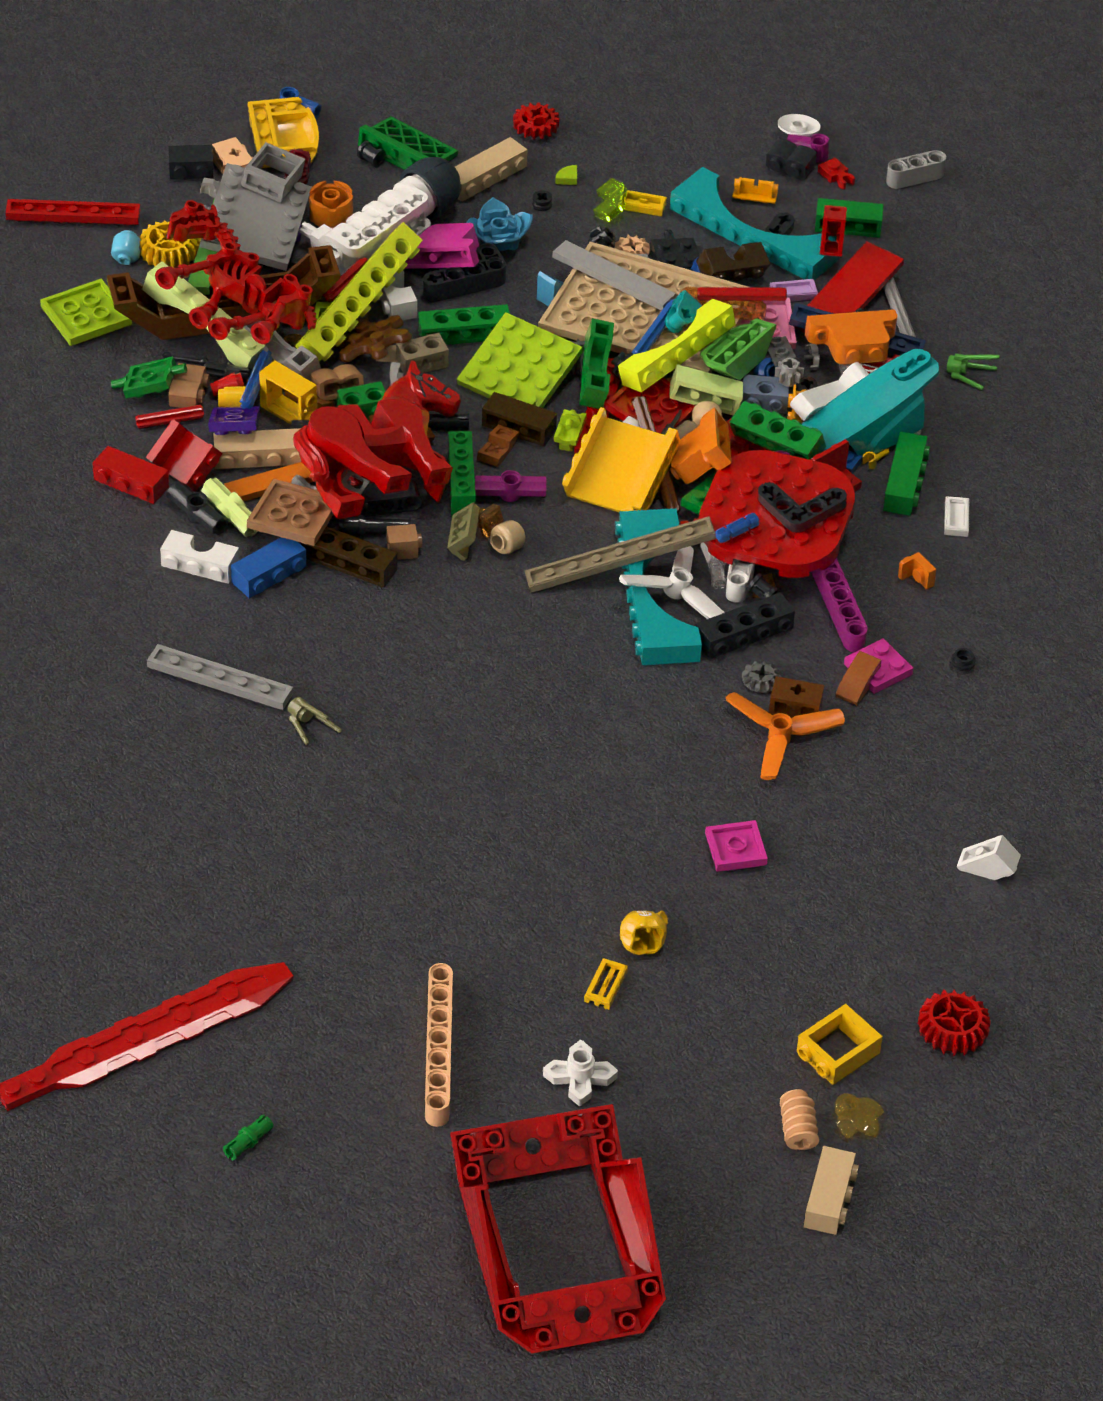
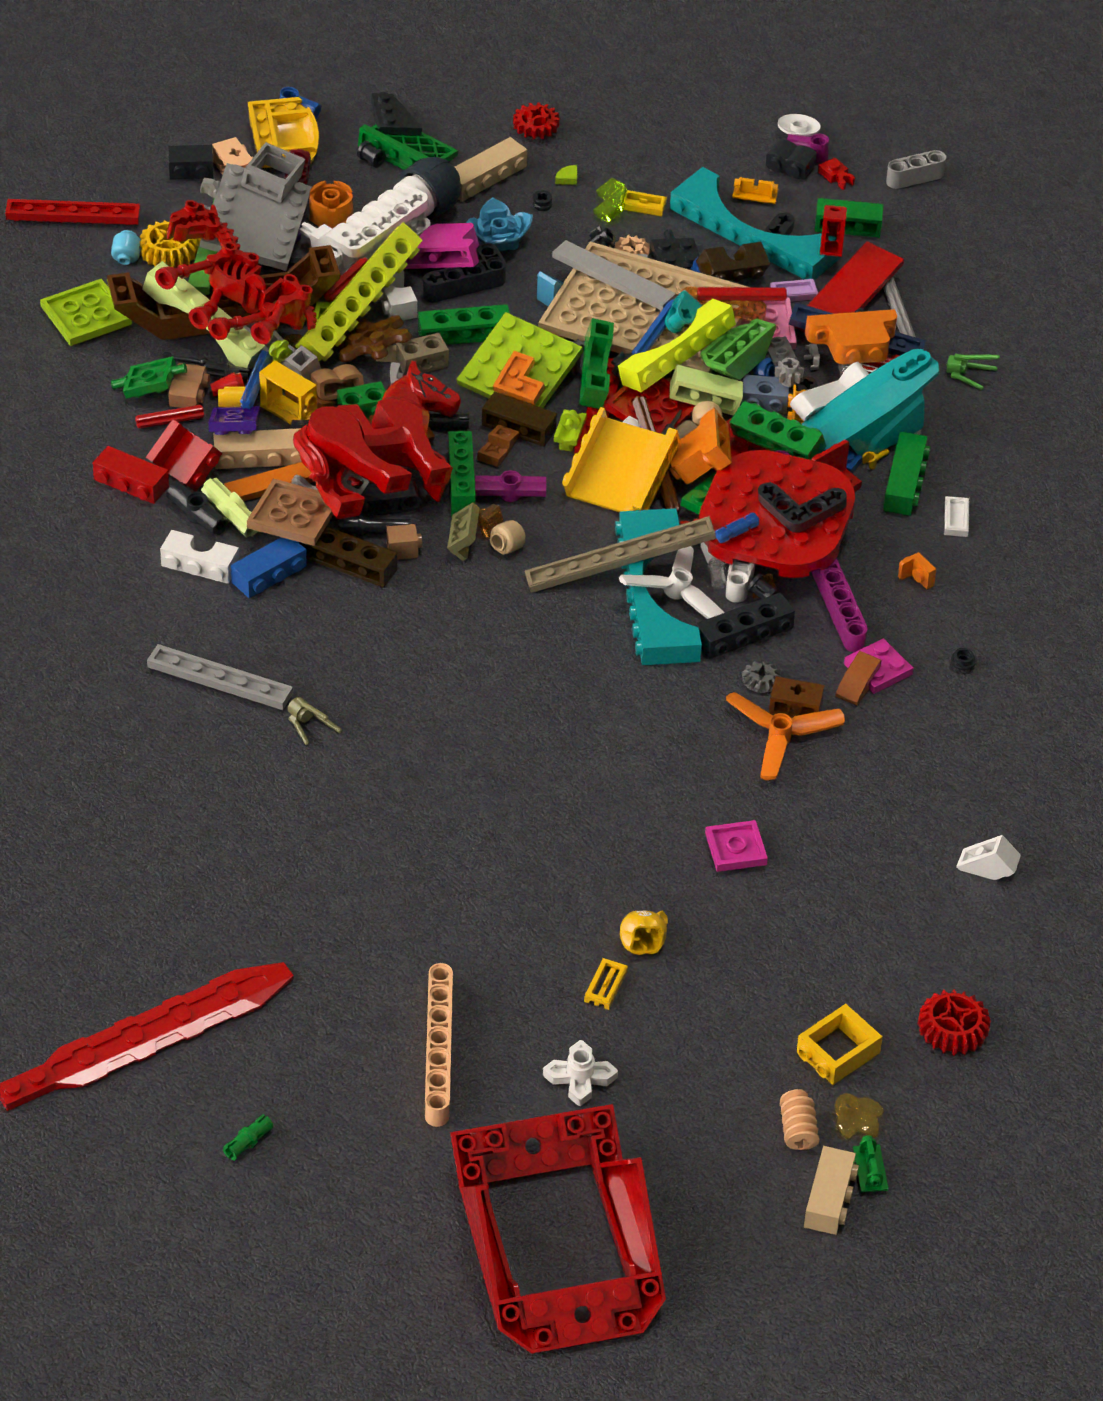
(280, 351): none -> lime plate
(392, 116): none -> black wing
(514, 379): none -> orange plate
(871, 1165): none -> green hinge

